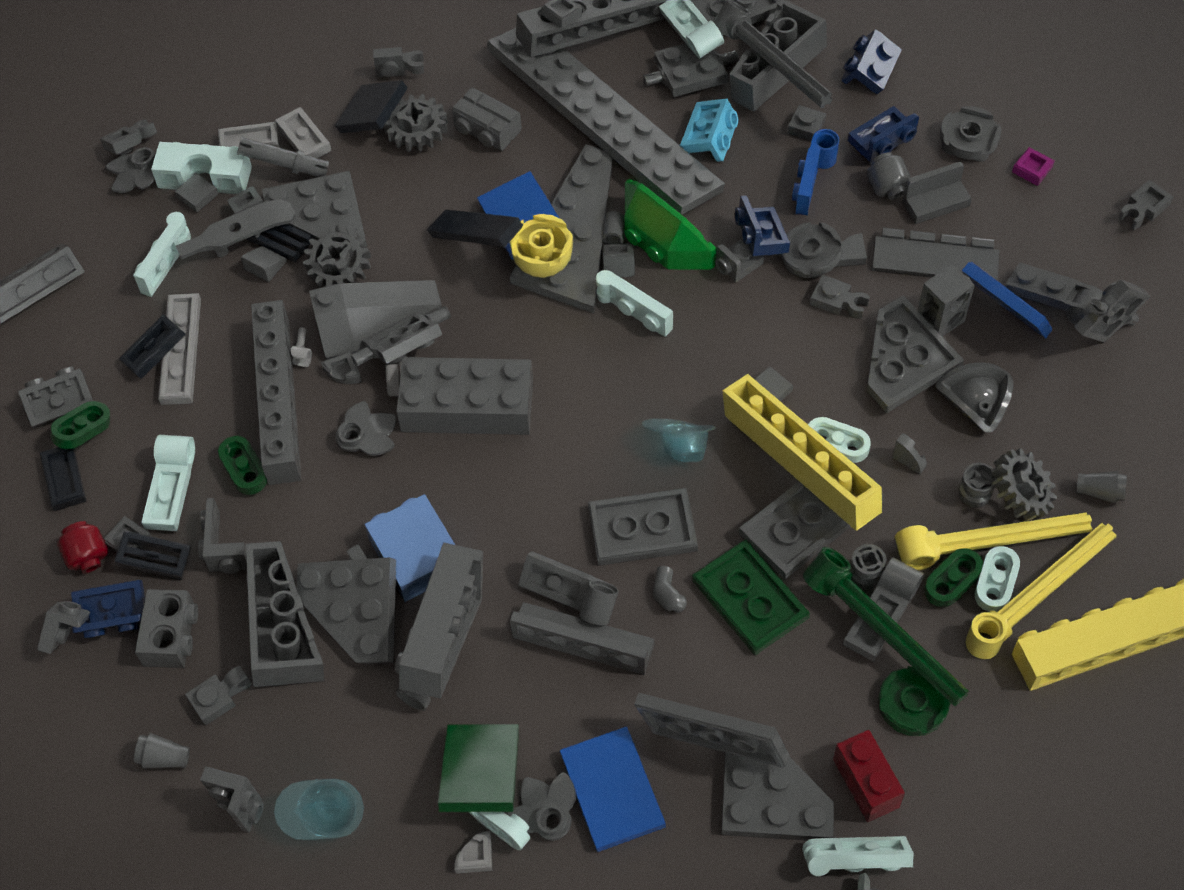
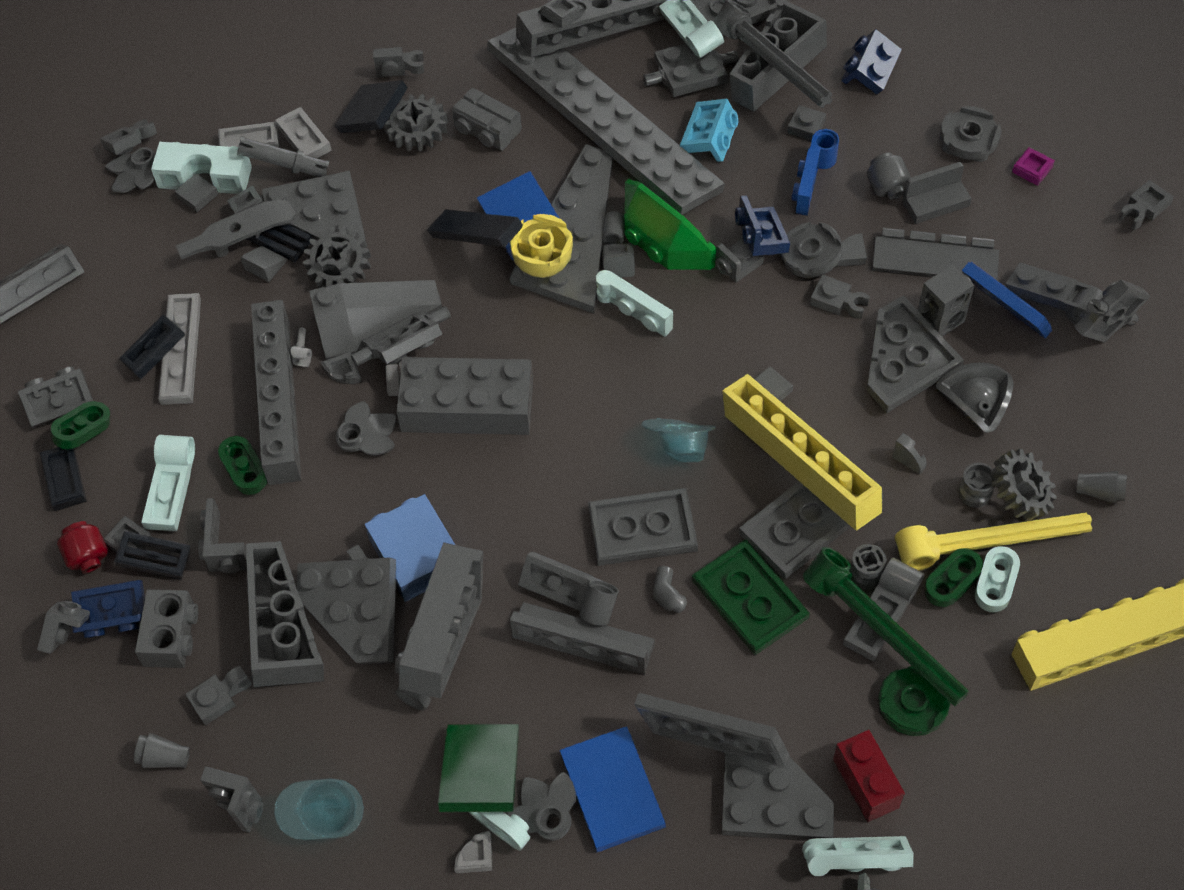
(162, 254): light aqua plate -> none
(842, 437): light aqua plate -> none
(883, 133): dark blue bracket -> none
(1000, 623): light yellow piece -> none

